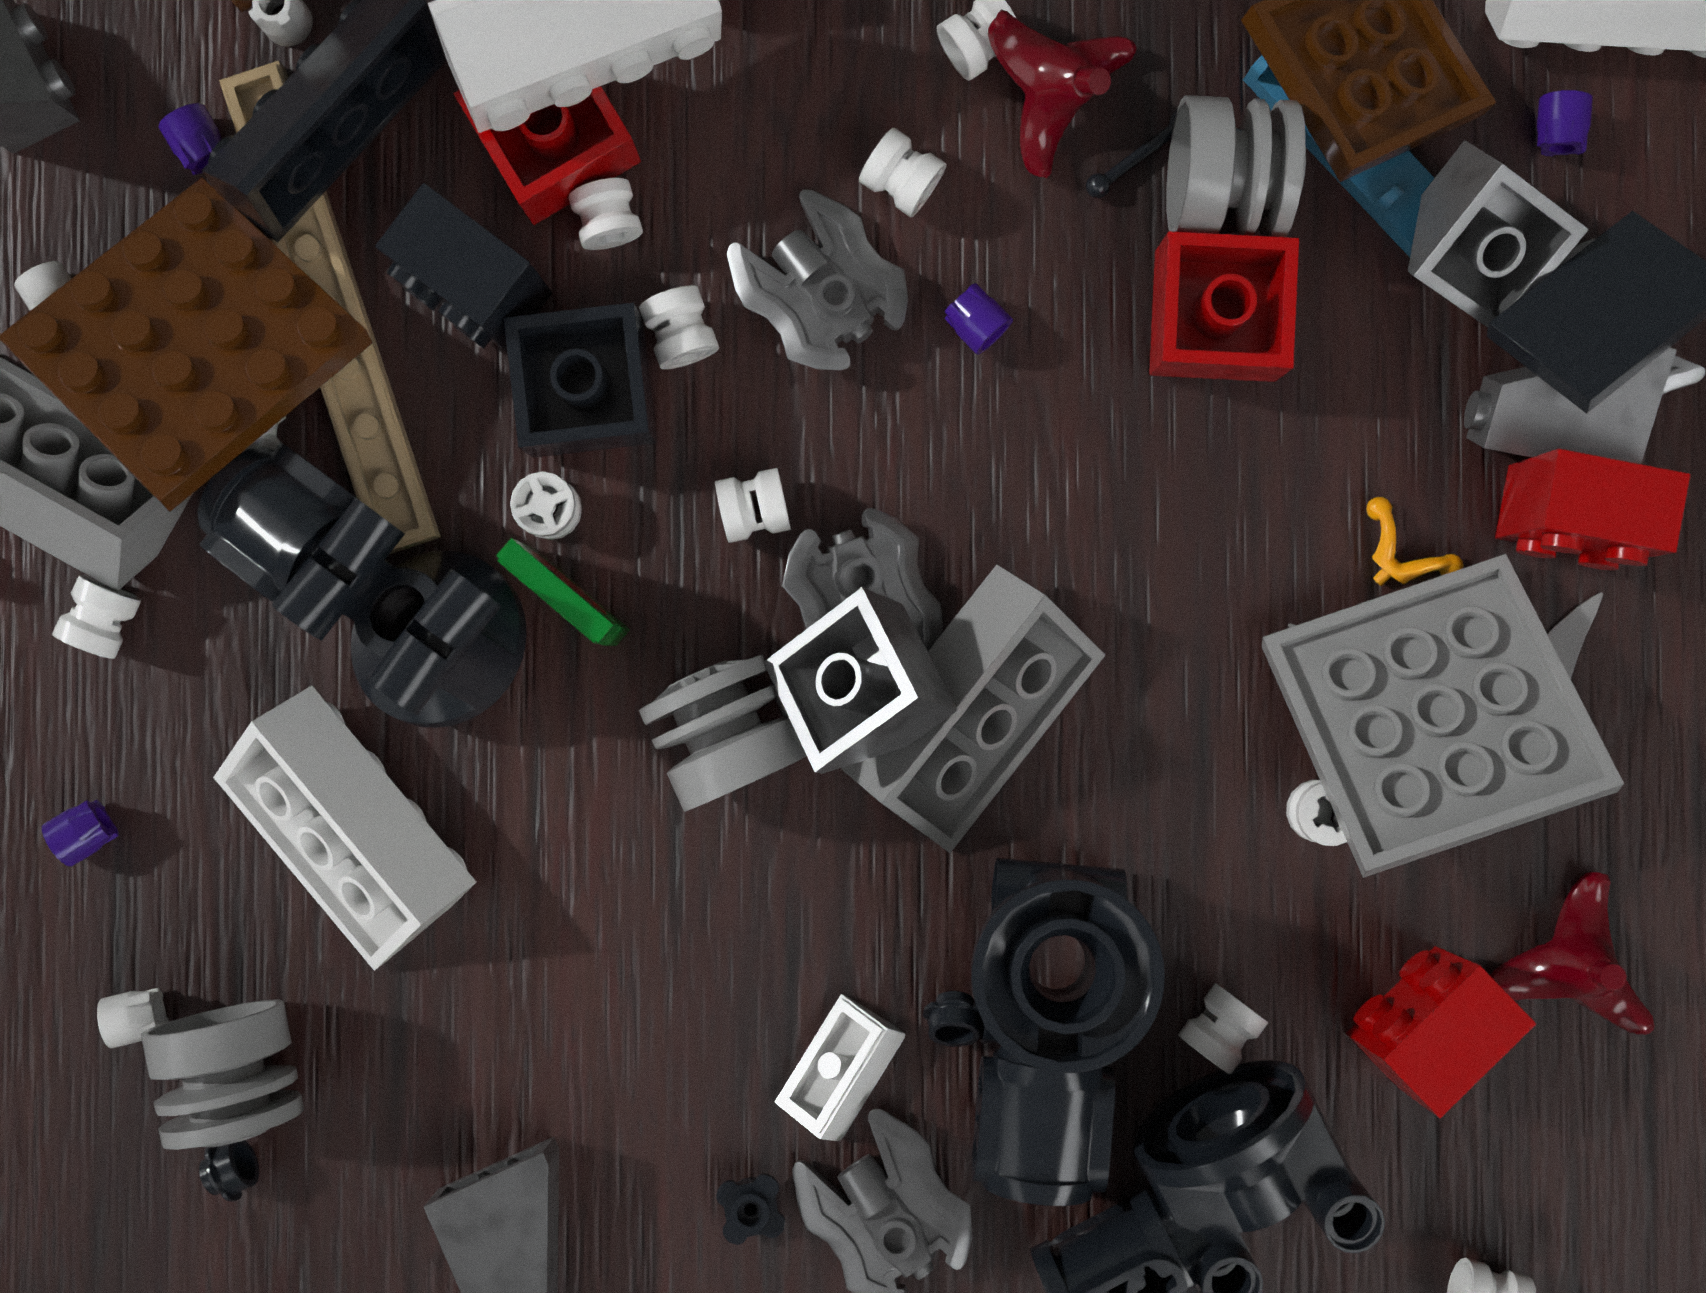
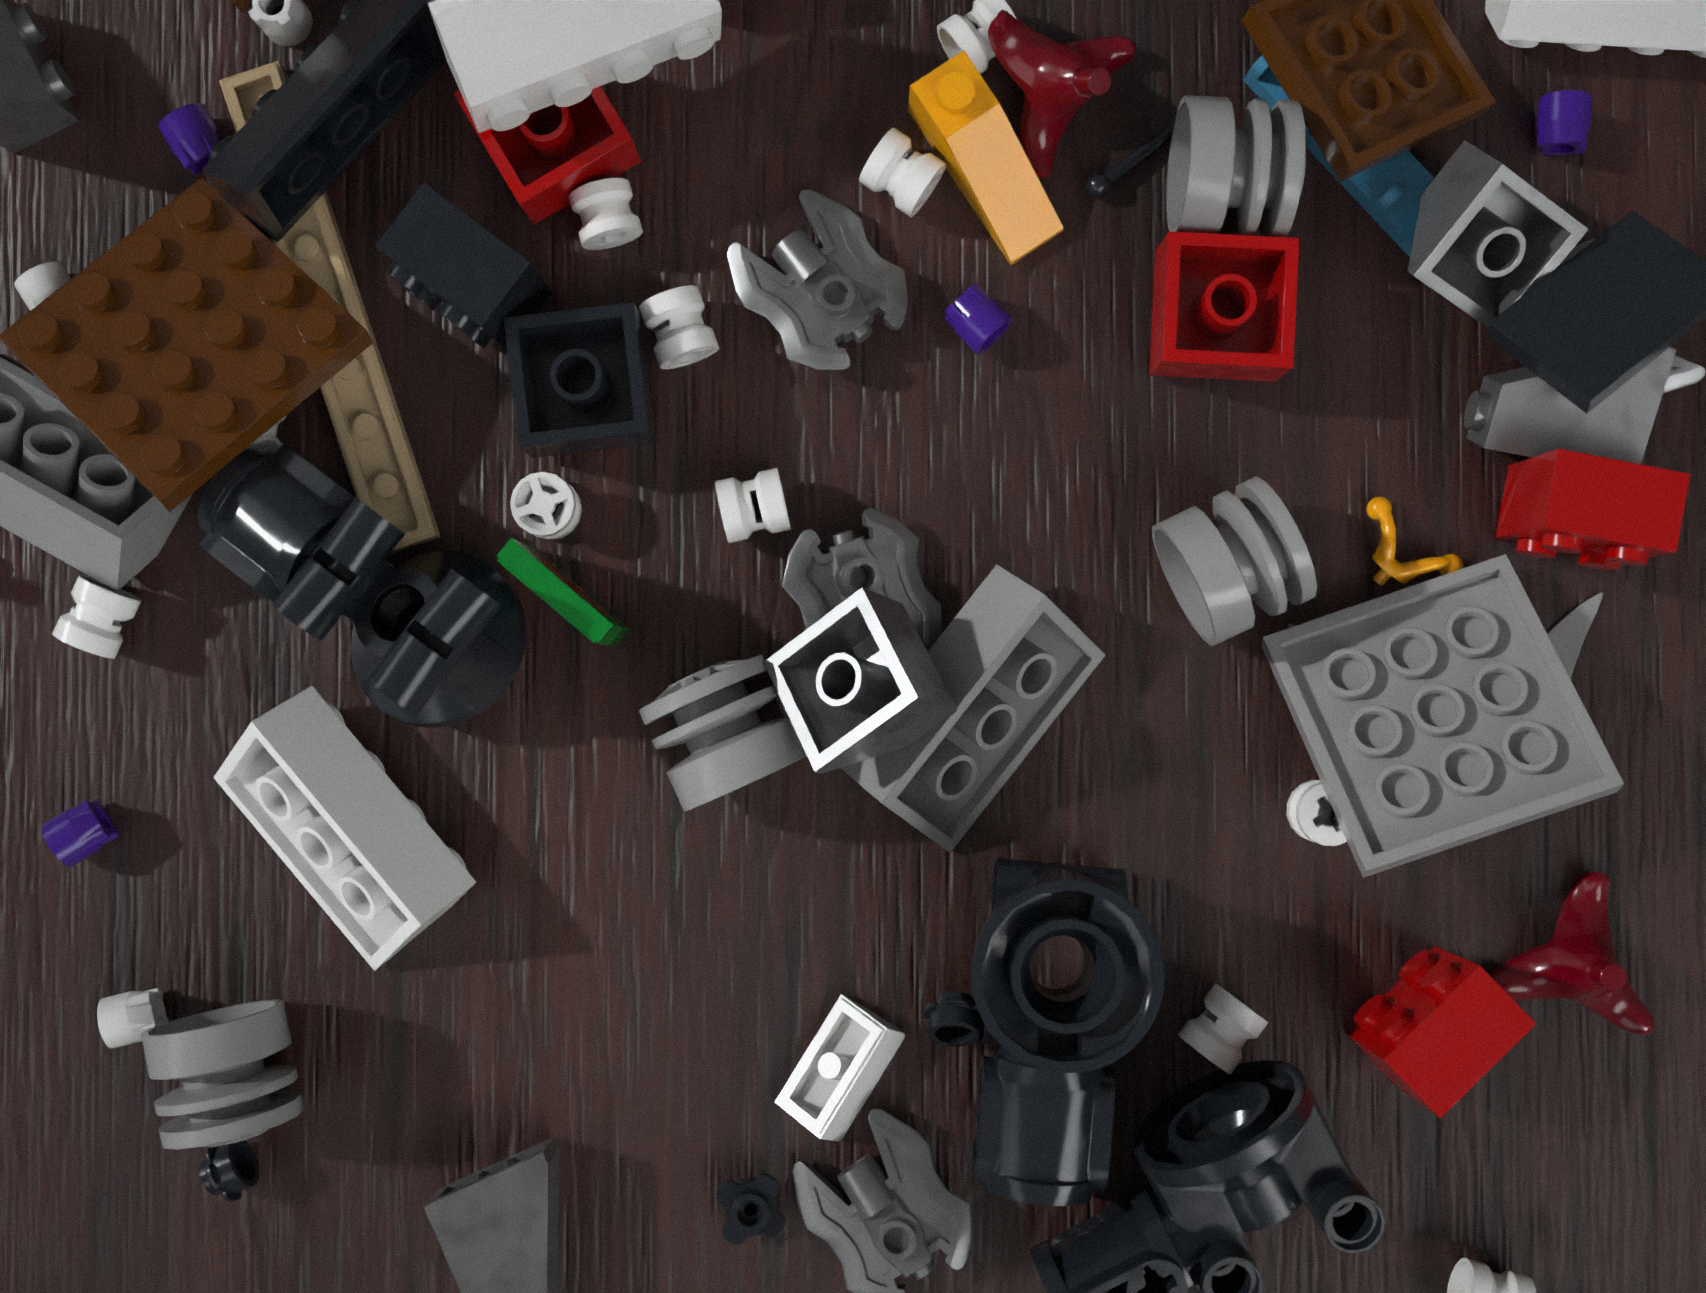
(983, 156): none -> light orange slope
(1246, 555): none -> light grey wheel

